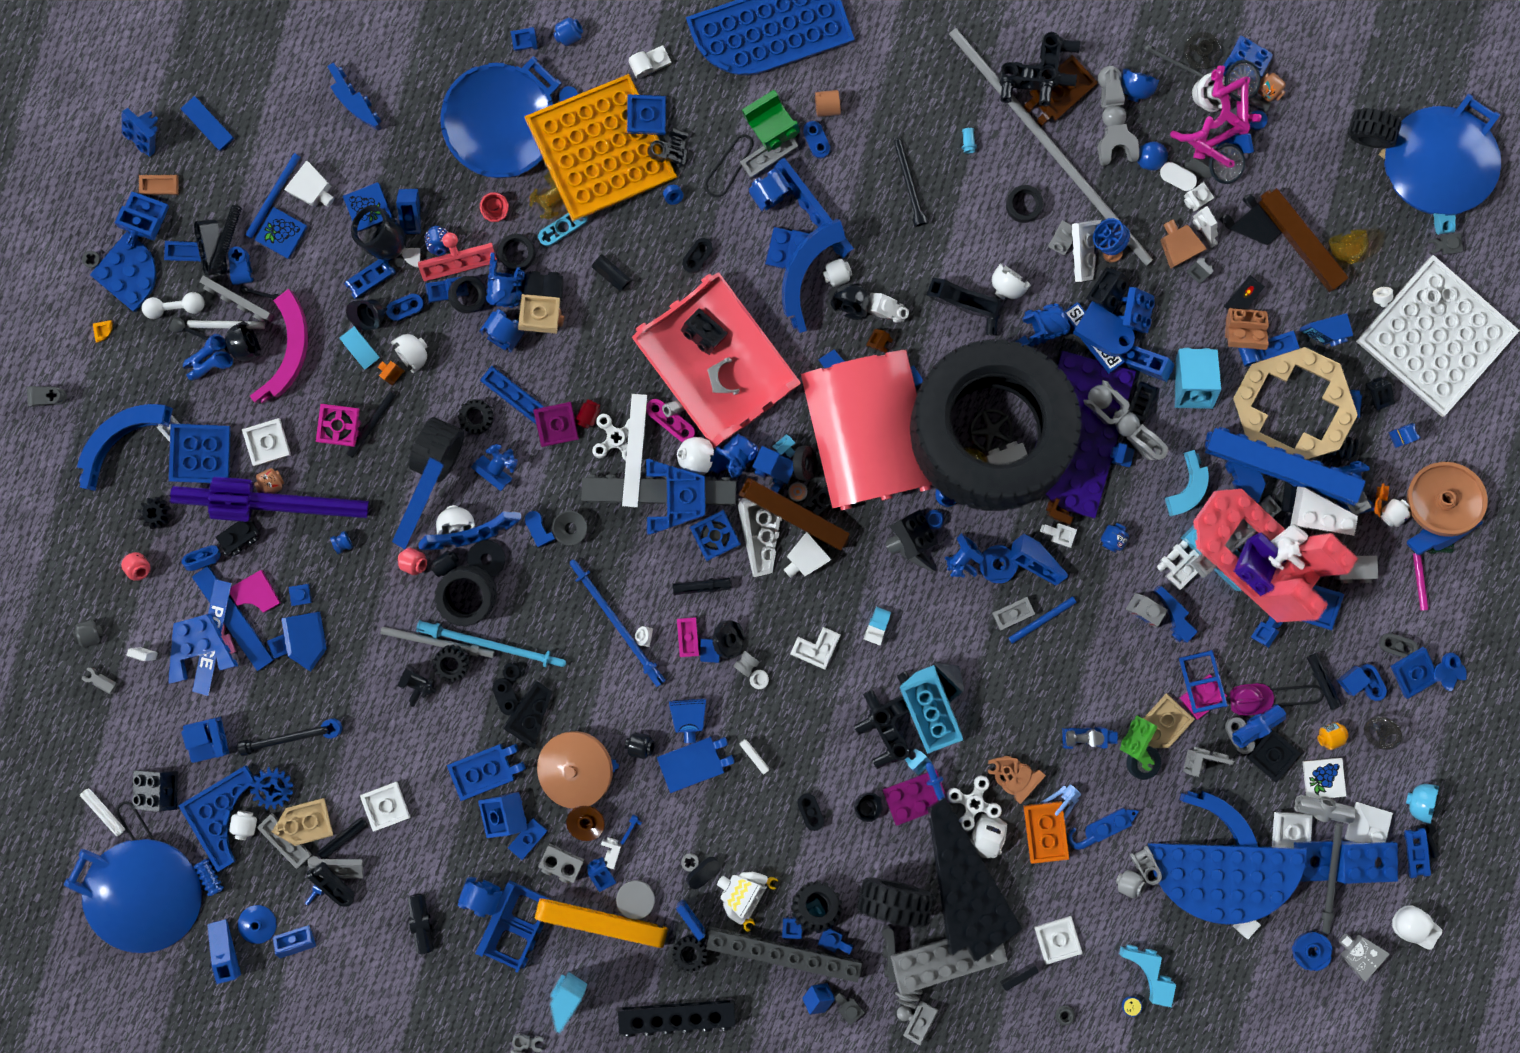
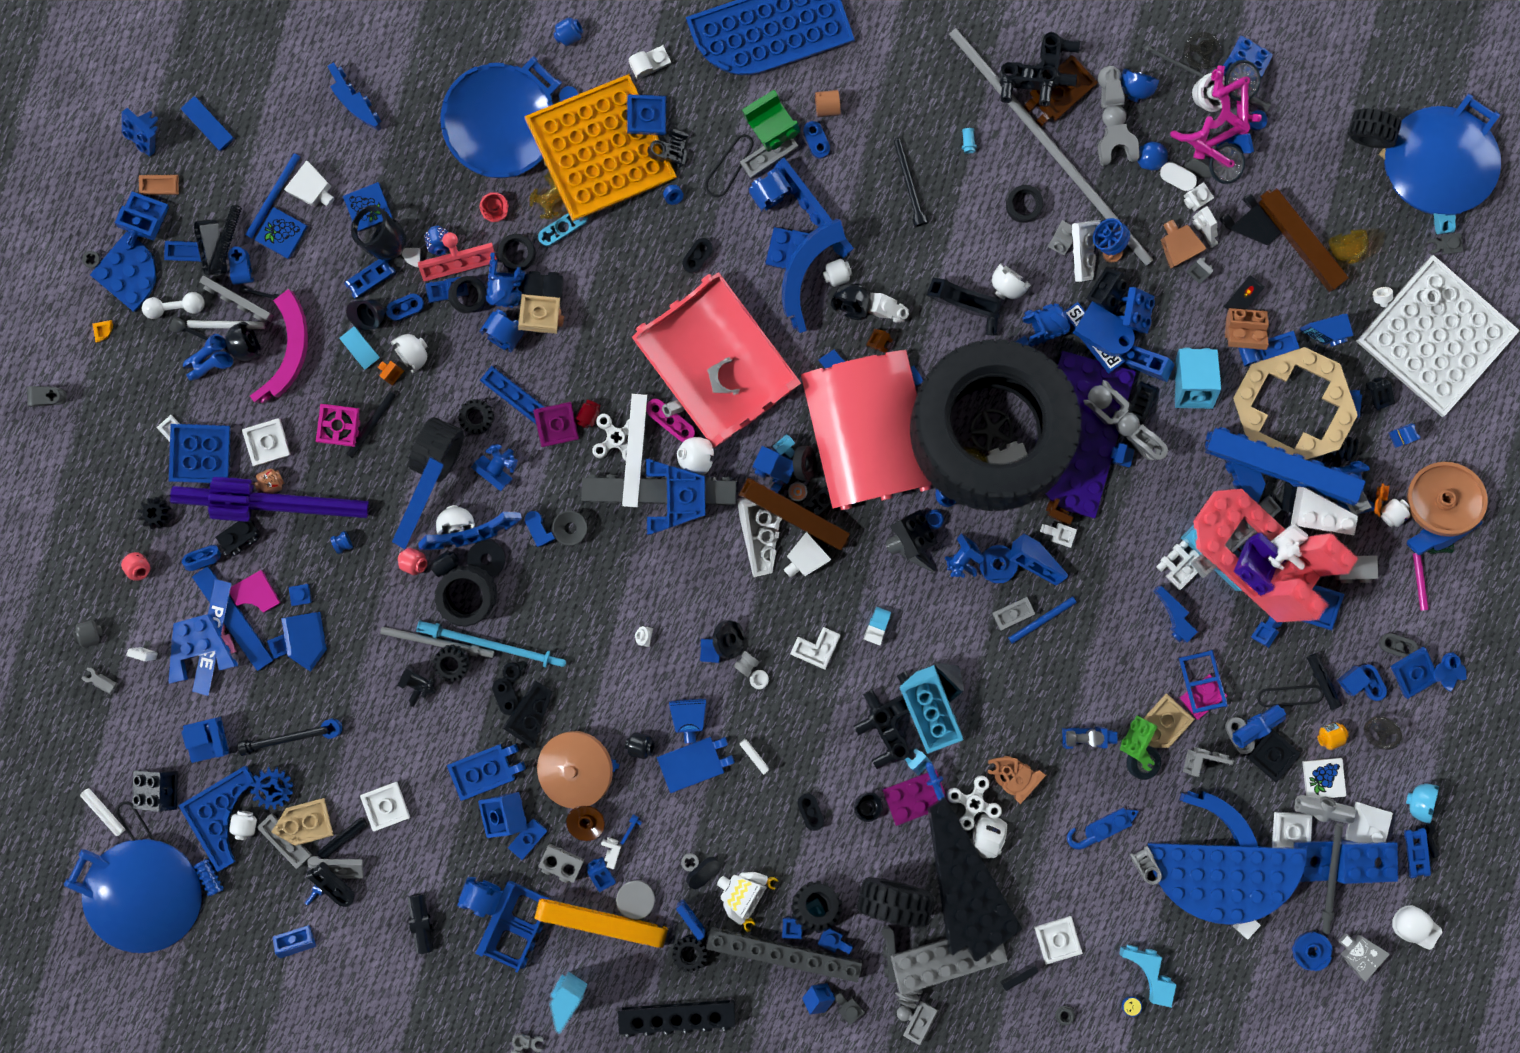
(111, 431): blue arch -> none
(222, 952): slope -> none
(265, 920): blue dish -> none
(409, 210): blue slope -> none
(524, 39): blue tile -> none
(611, 273): black axle -> none
(648, 666): blue bar -> none
(687, 637): dark pink plate -> none
(702, 586): black pin -> none
(703, 331): black bracket -> none
(715, 535): blue piece -> none
(733, 456): blue helmet -> none
(1045, 832): orange plate -> none
(1070, 797): light blue plant -> none
(1115, 537): blue head -> none
(1131, 884): light grey head -> none
(1146, 610): light grey torso -> none
(1195, 489): medium azure arch -> none
(1251, 699): magenta piece -> none
(1271, 87): nougat head -> none

